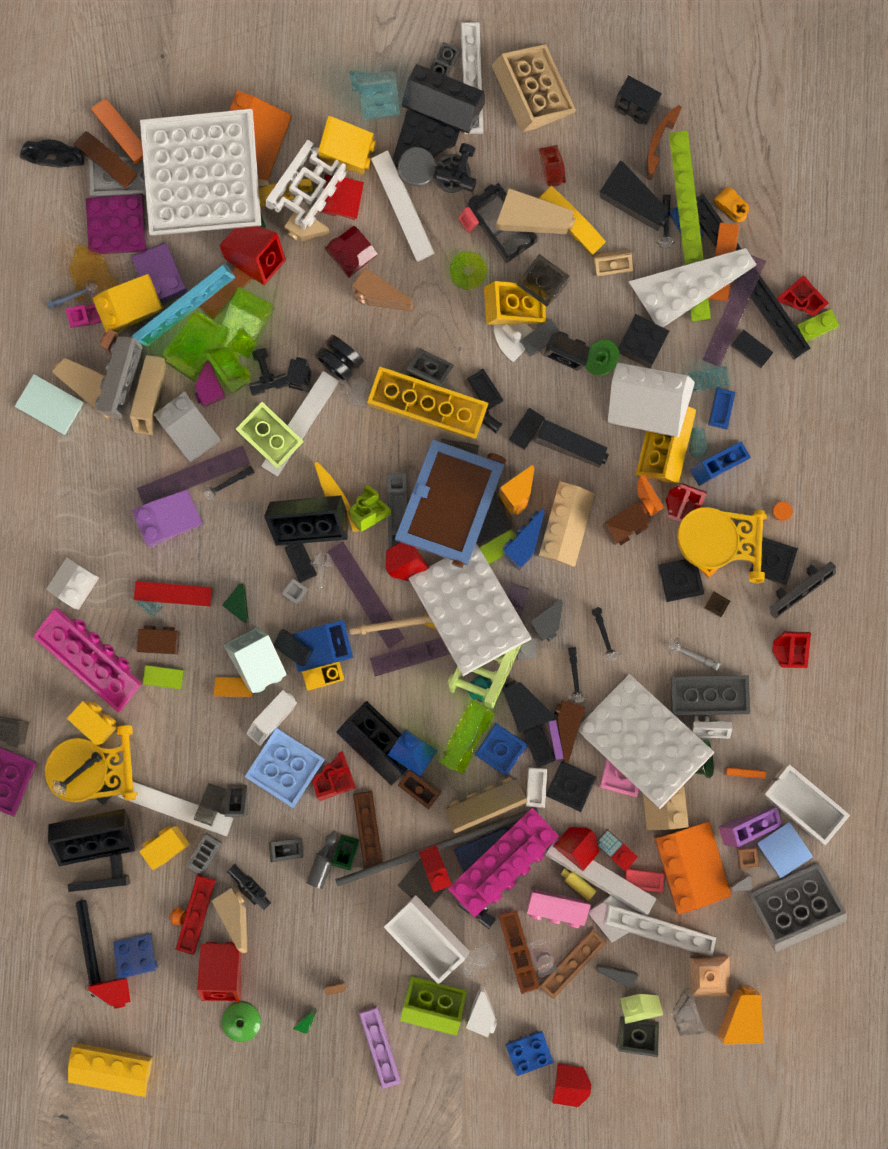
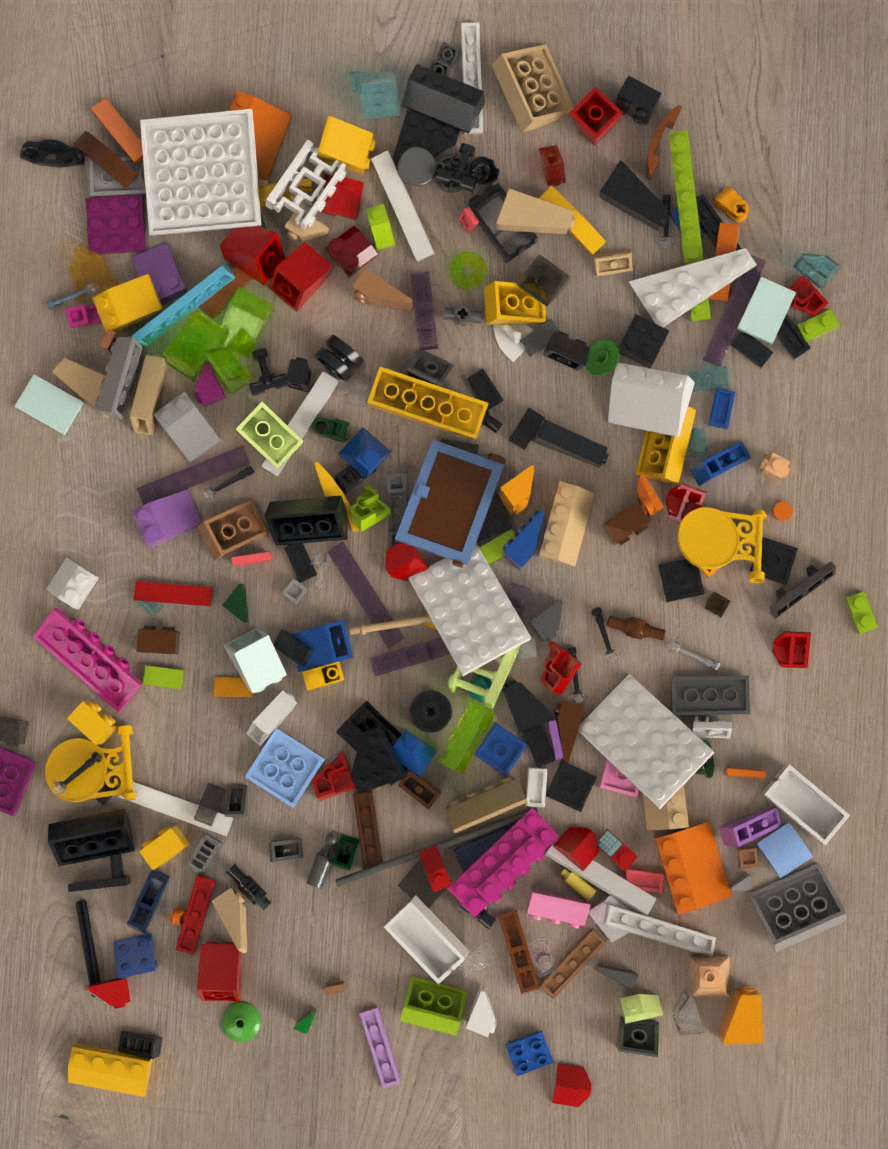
(148, 901): none -> dark blue slope
(150, 1039): none -> black slope
(232, 530): none -> medium nougat slope
(251, 559): none -> coral tile
(299, 276): none -> red slope
(332, 429): none -> dark green piece
(352, 484): none -> black slope
(364, 453): none -> blue slope
(375, 761): none -> black plate
(380, 226): none -> lime slope
(419, 711): none -> black wheel
(424, 311): none -> clear purple slope
(470, 315): none -> dark grey axle
(483, 170): none -> black hair
(559, 668): none -> red slope
(595, 115): none -> red slope
(636, 628): none -> reddish brown pin
(766, 310): none -> light aqua tile
(774, 466): none -> light nougat brick
(817, 268): none -> clear light blue slope
(861, 612): none -> lime plate

